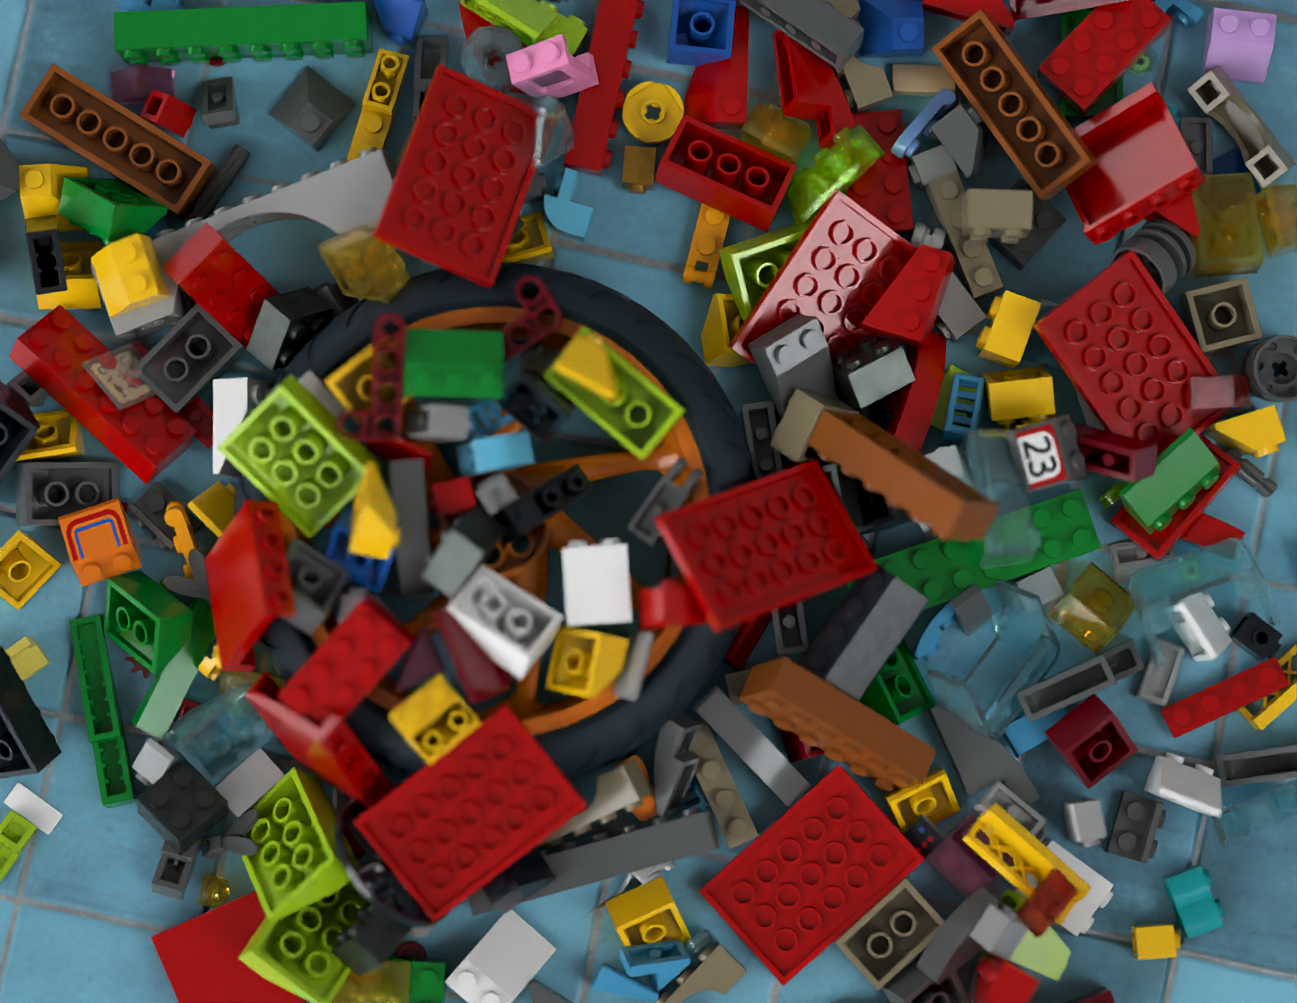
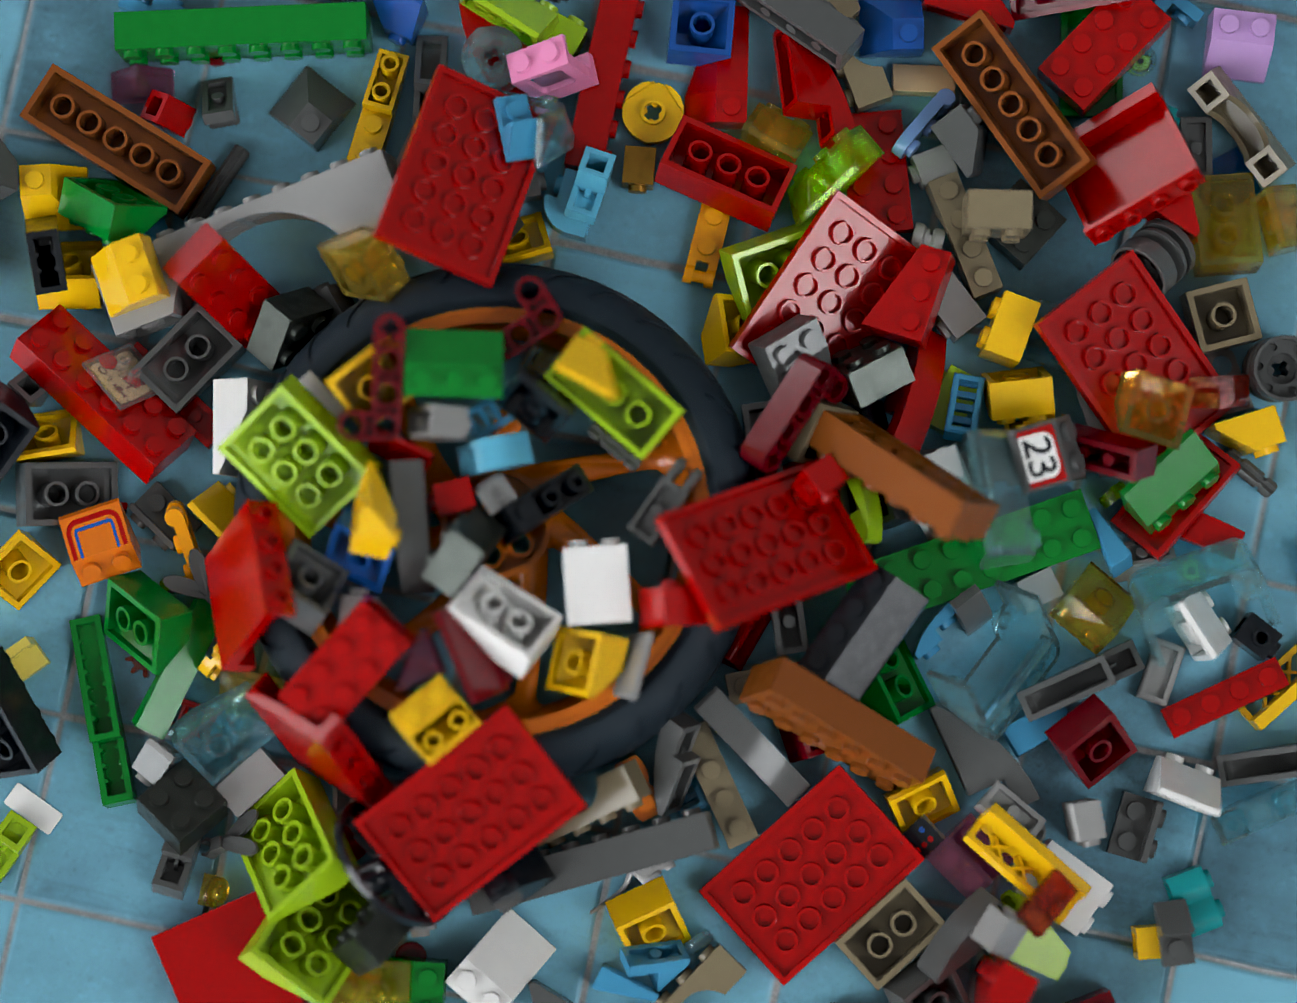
(516, 127): none -> dark azure slope
(590, 185): none -> medium azure brick
(614, 446): none -> dark grey axle
(790, 410): none -> dark red beam
(820, 482): none -> red brick
(869, 516): none -> lime slope
(1115, 552): none -> dark azure slope
(1152, 407): none -> clear yellow slope
(1174, 932): none -> dark grey slope

